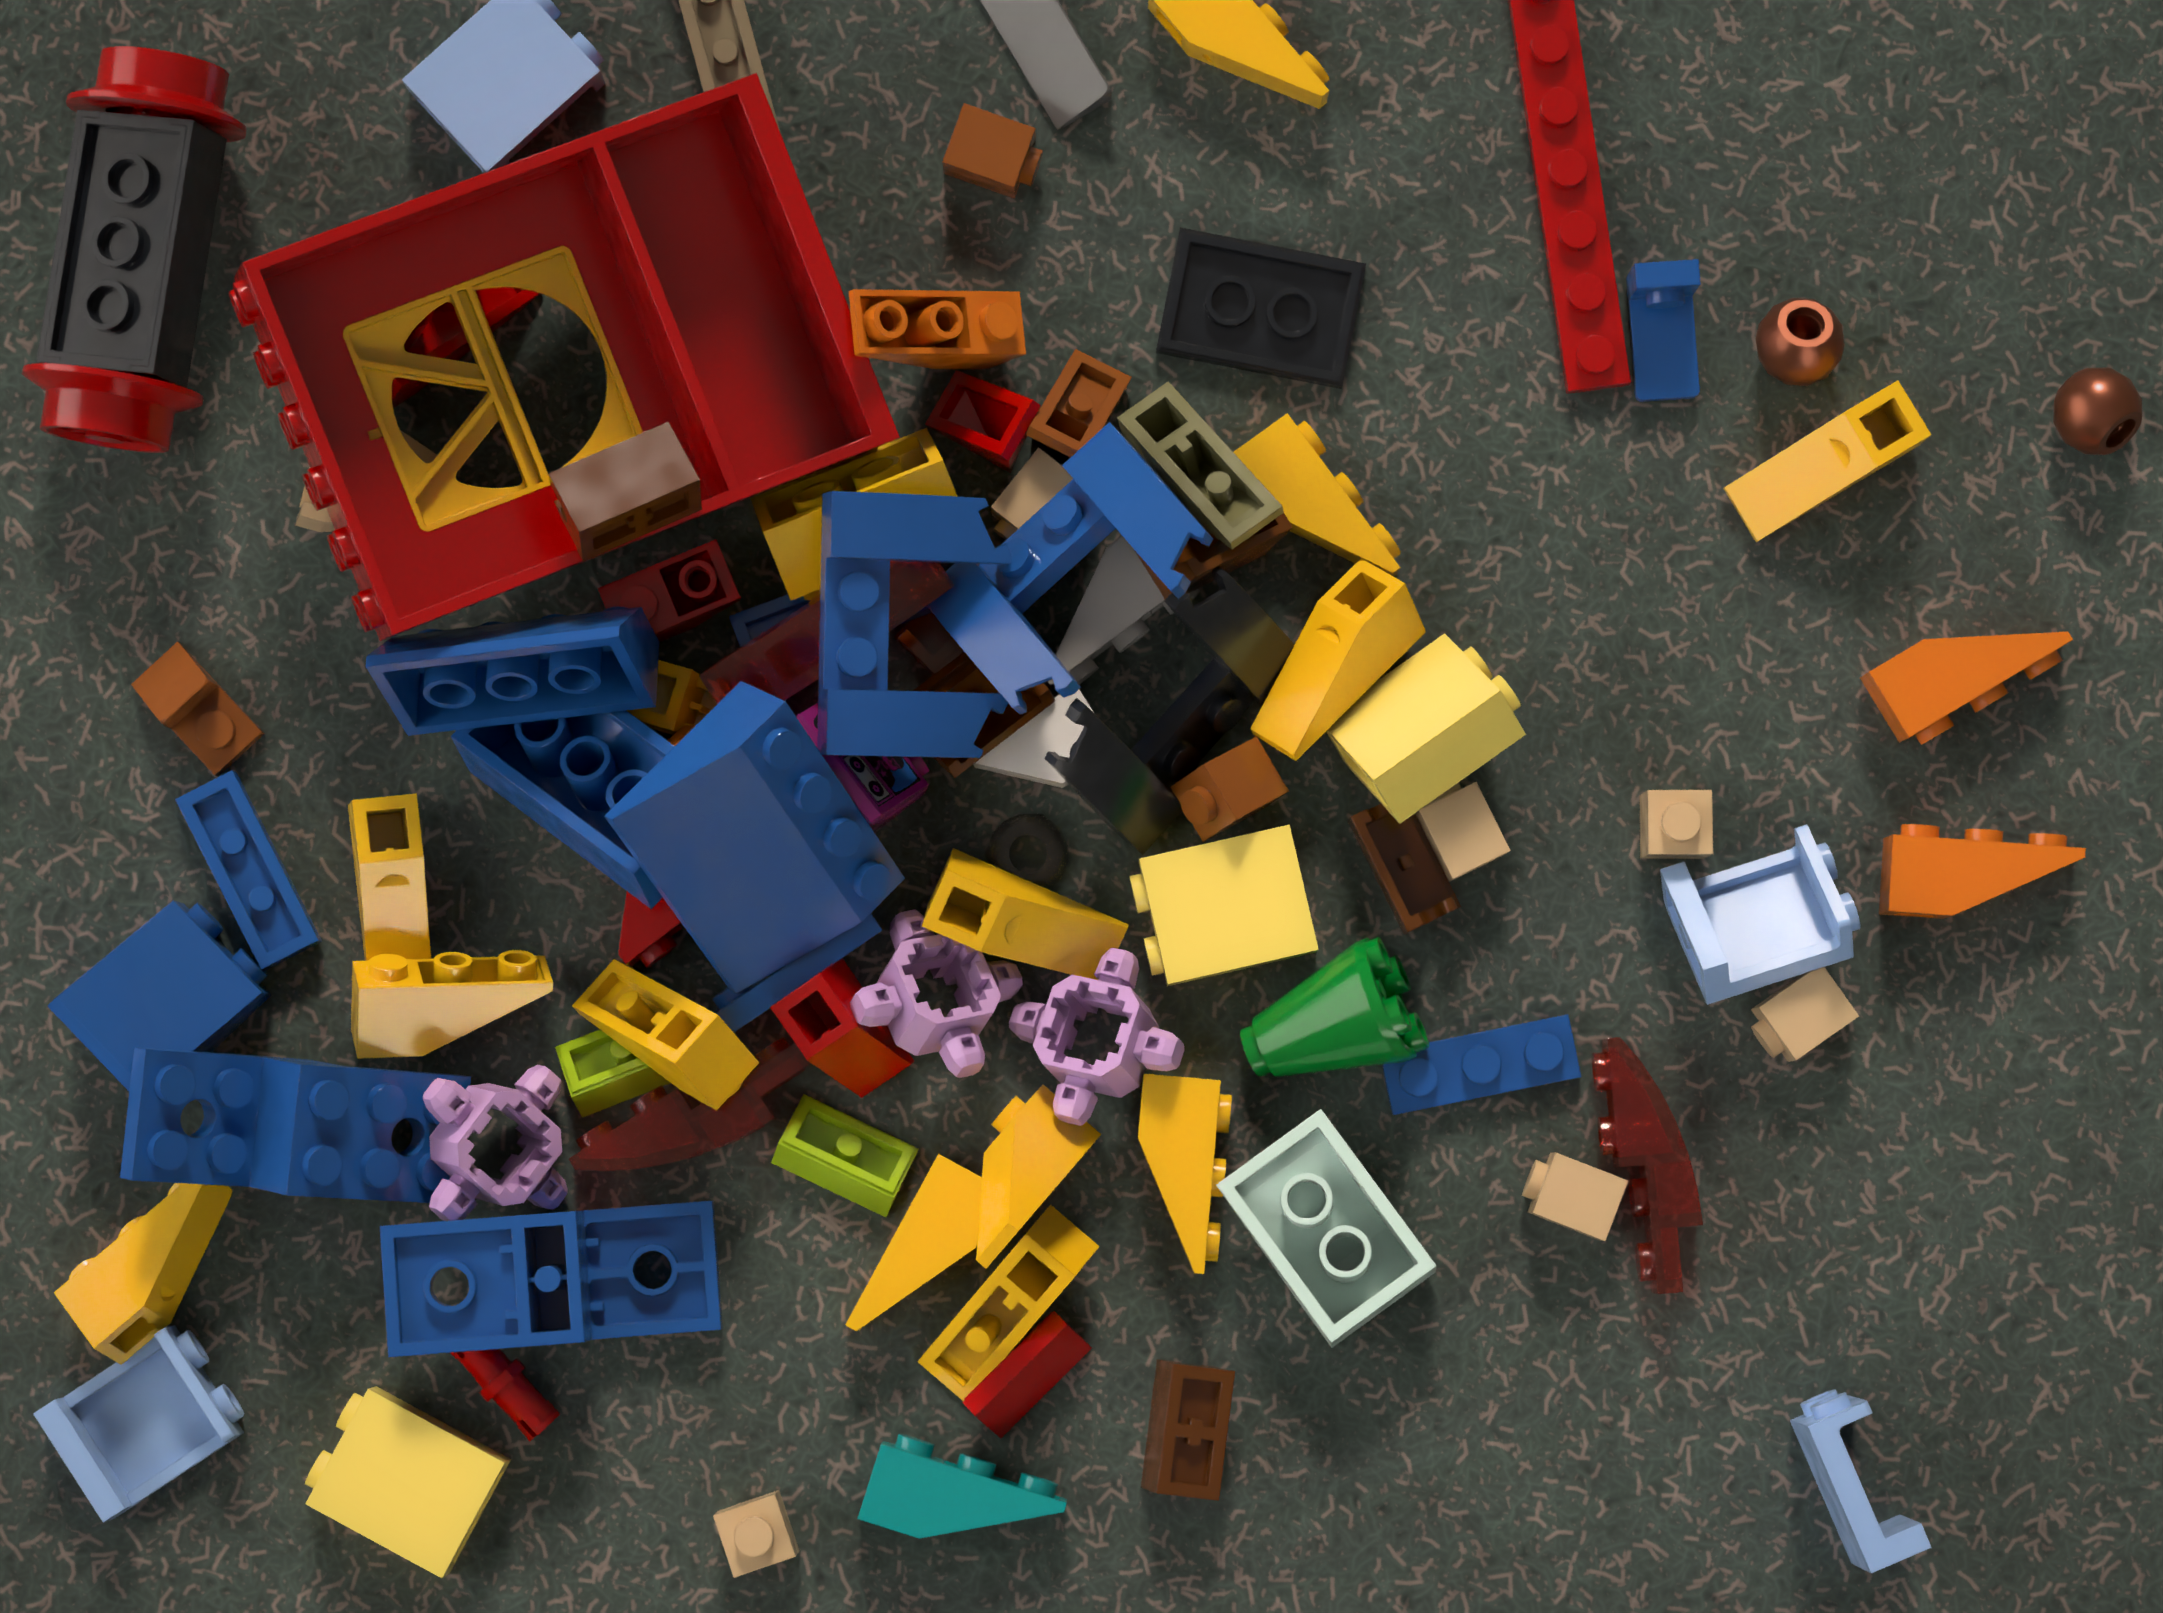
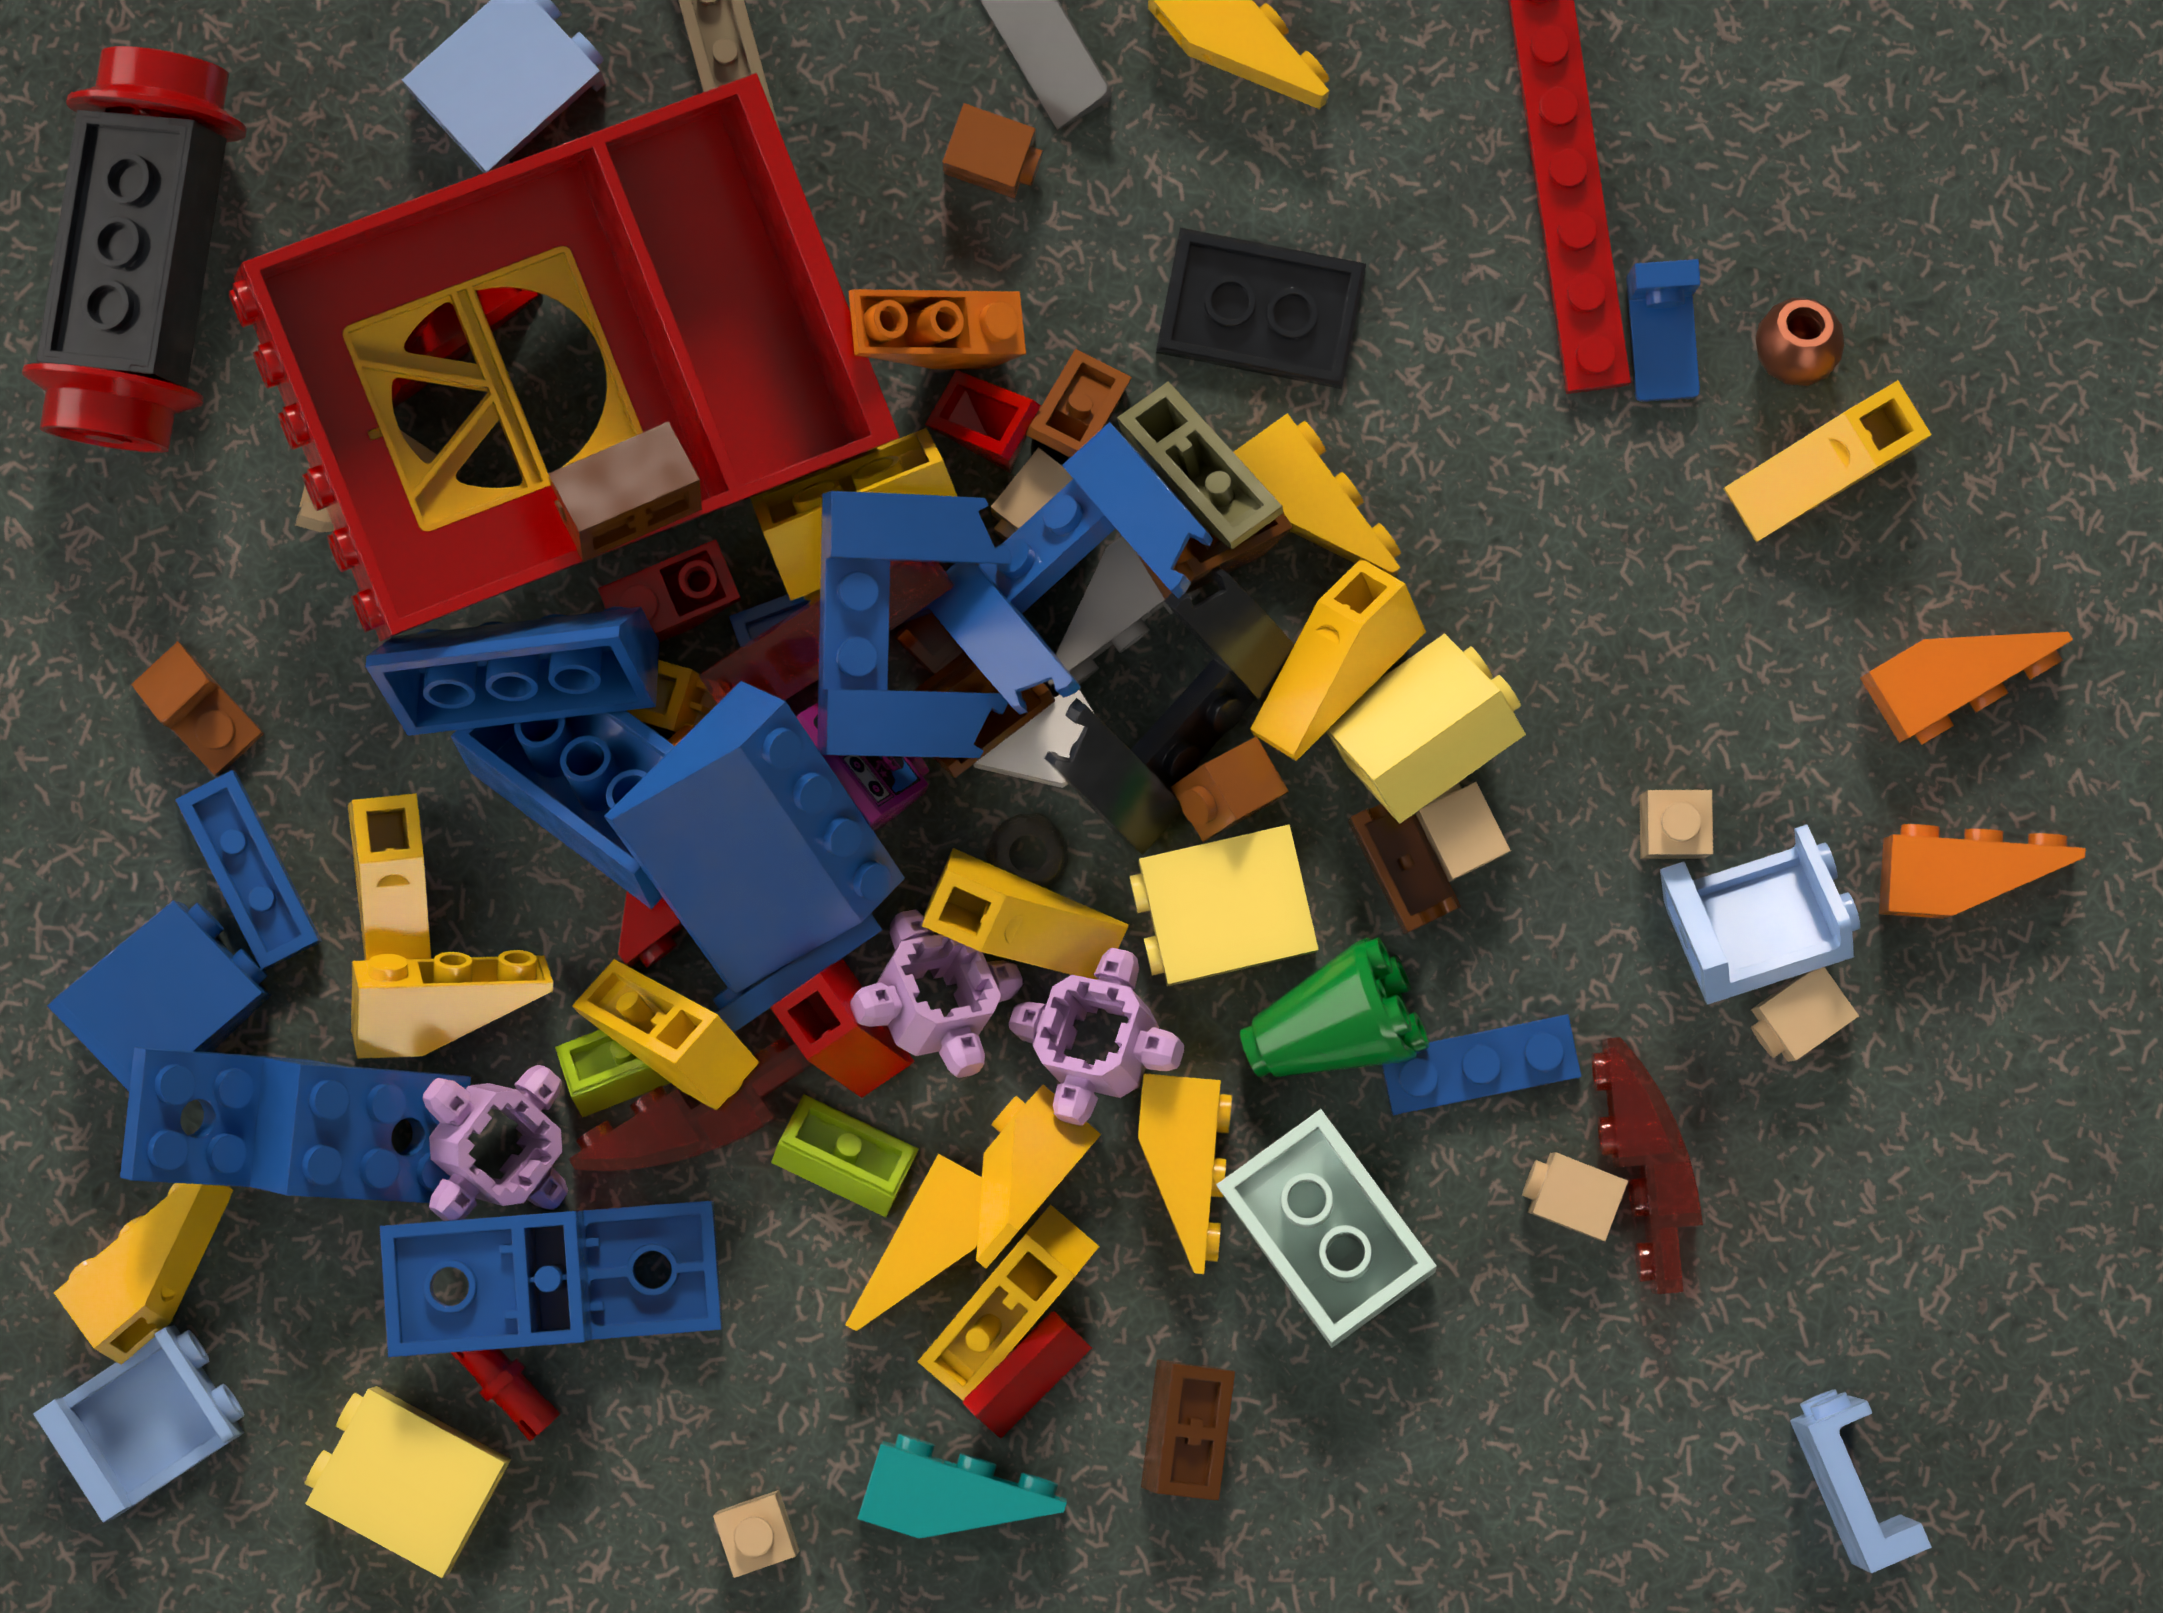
(2097, 411): copper piece -> none

